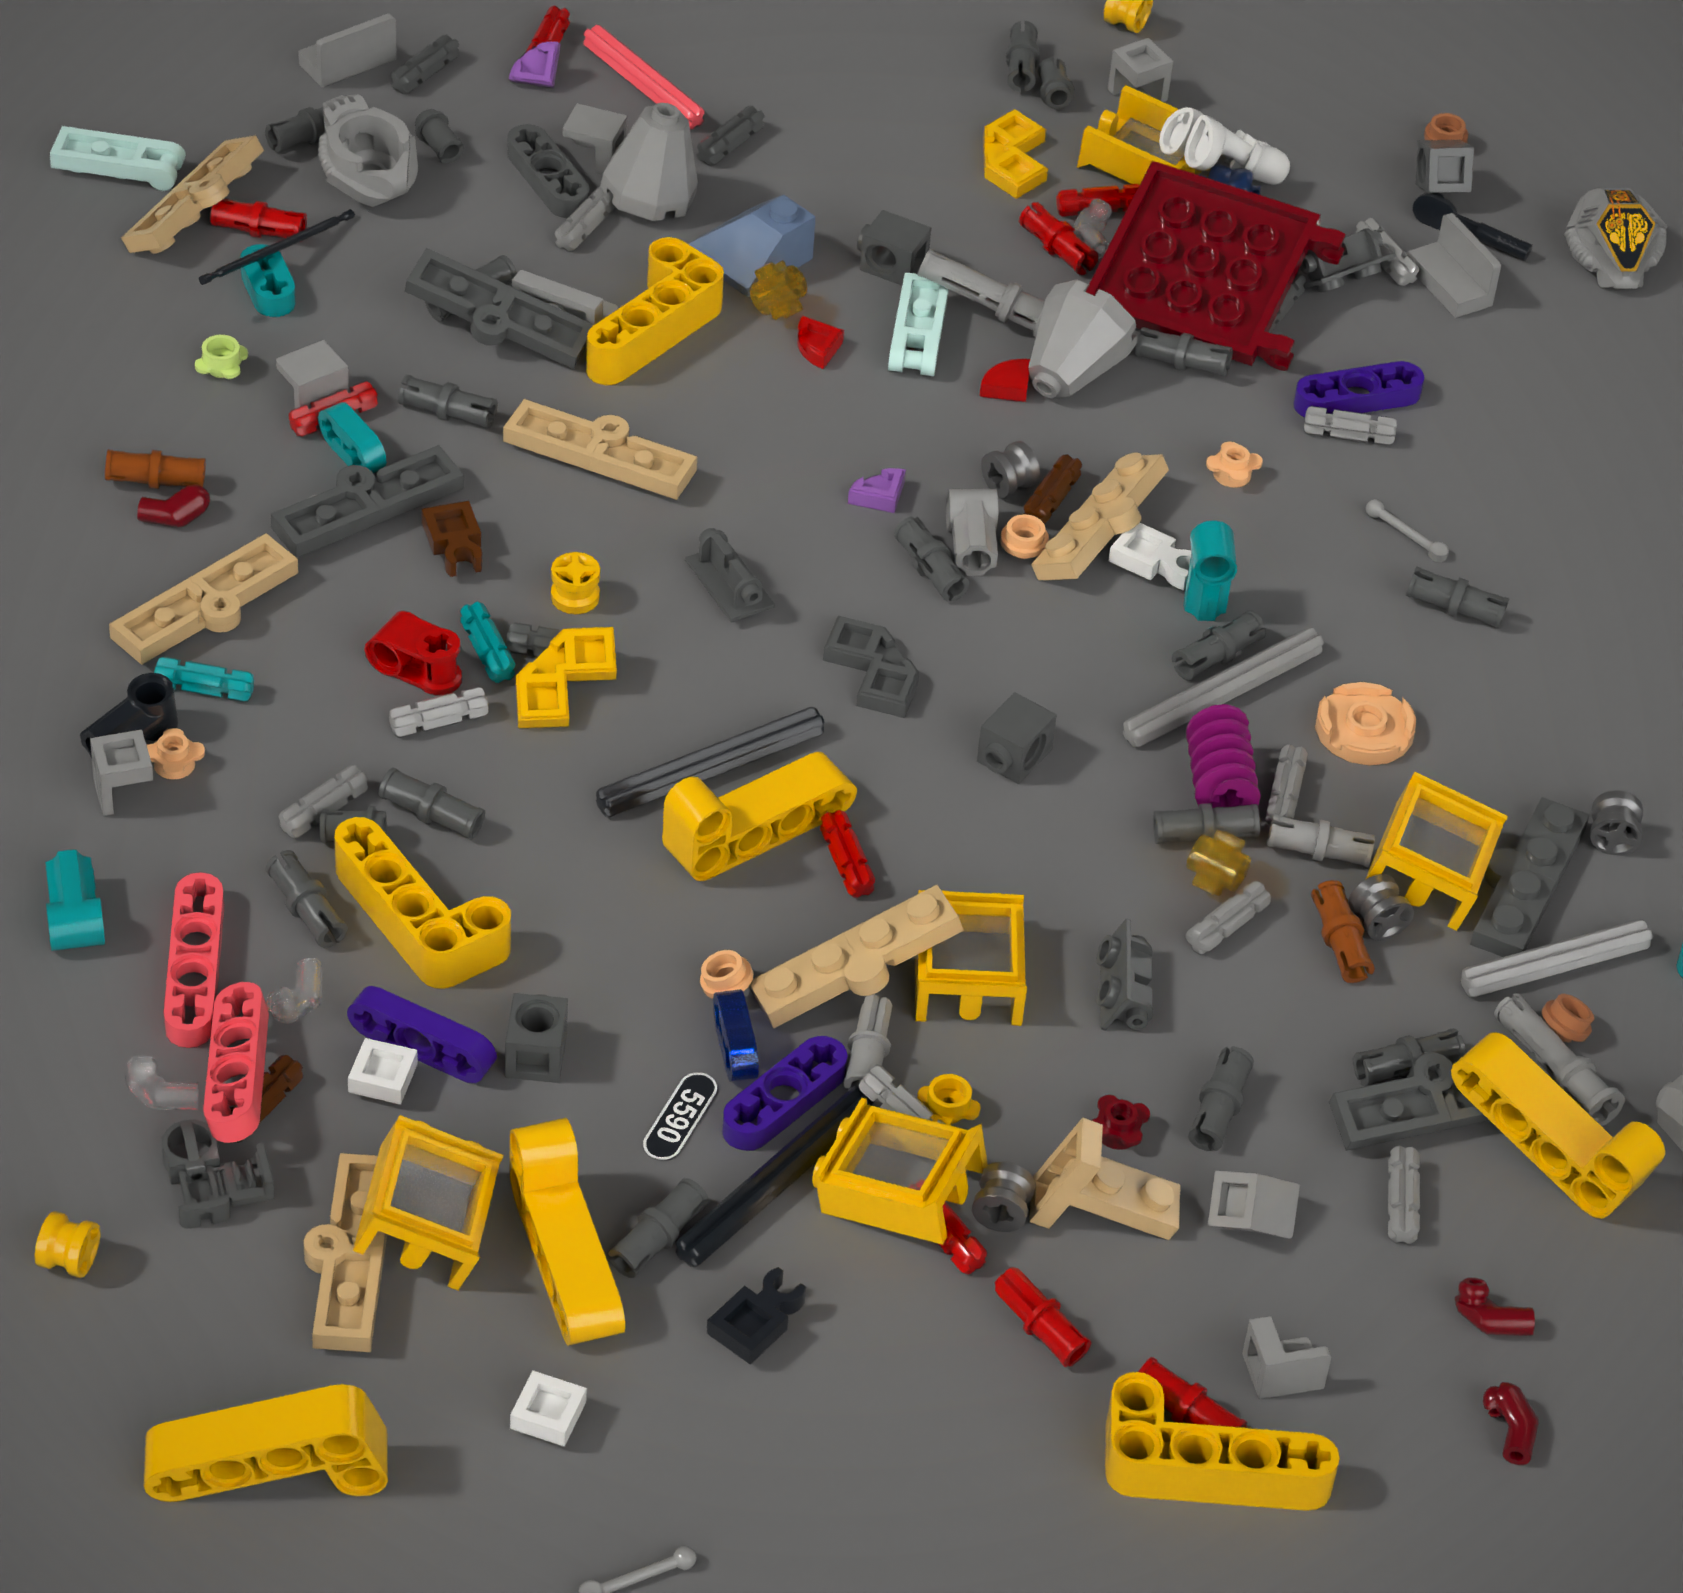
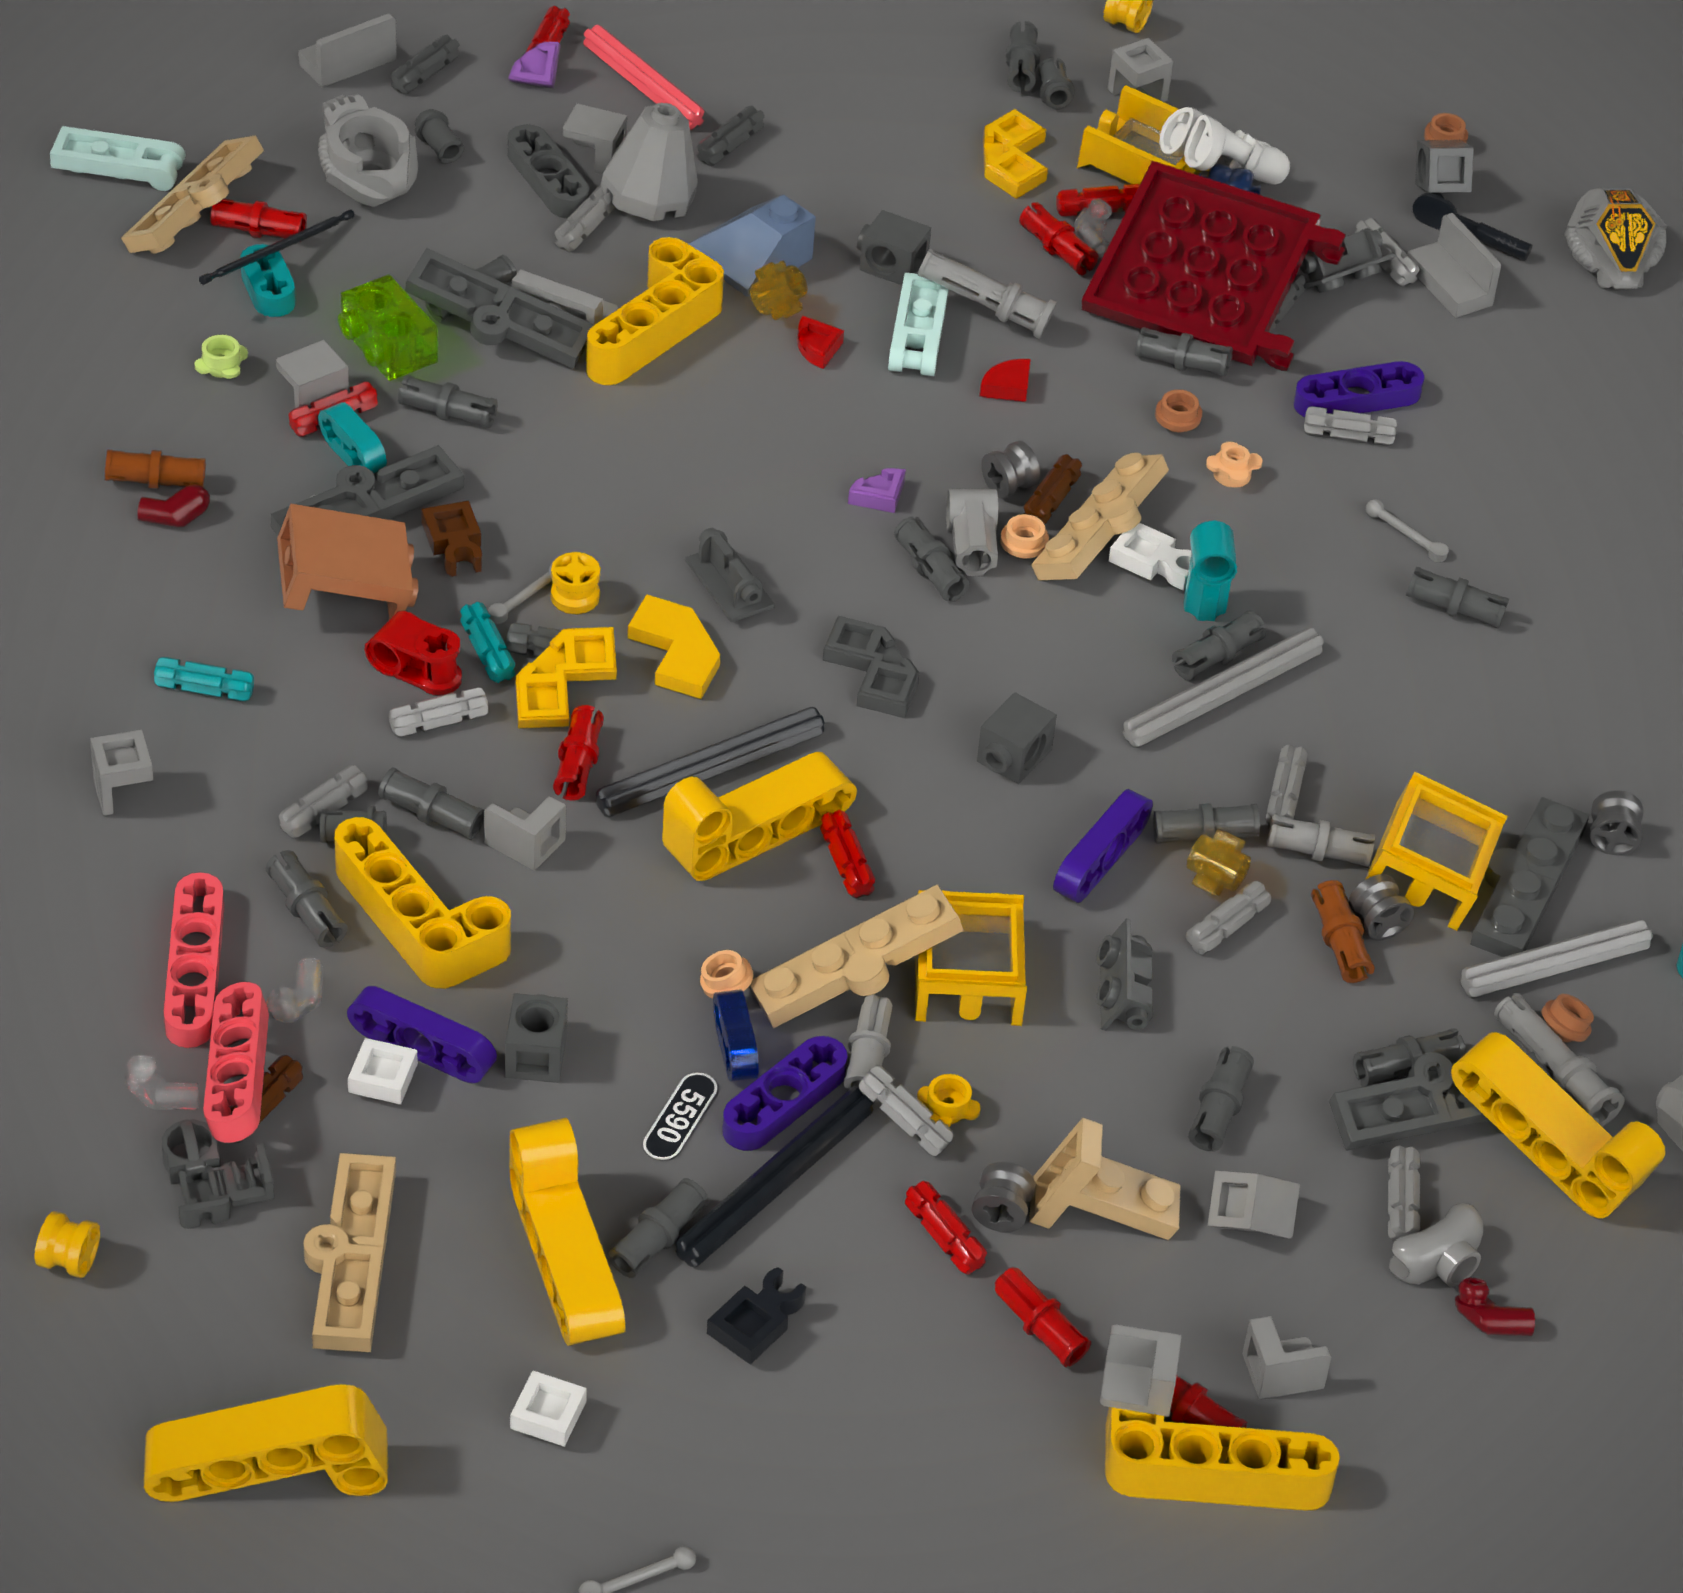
(73, 909): teal piece -> none
(147, 707): black piece -> none
(175, 754): light nougat plate -> none
(204, 600): tan hinge -> none
(299, 129): dark grey pin -> none
(345, 557): none -> nougat panel
(388, 327): none -> clear neon green brick
(431, 1195): yellow window -> none
(500, 611): none -> light grey hinge
(525, 835): none -> light grey panel
(578, 752): none -> red pin
(600, 448): tan hinge -> none
(690, 653): none -> yellow tile
(897, 1171): yellow window -> none
(1078, 339): light grey cone -> none
(1103, 846): none -> dark purple beam
(1121, 1121): dark red plate -> none
(1140, 1370): none -> light grey panel
(1178, 411): none -> nougat plate
(1222, 757): magenta piece -> none
(1365, 724): light nougat tile -> none
(1441, 1250): none -> light grey piece
(1522, 1421): dark red arm -> none

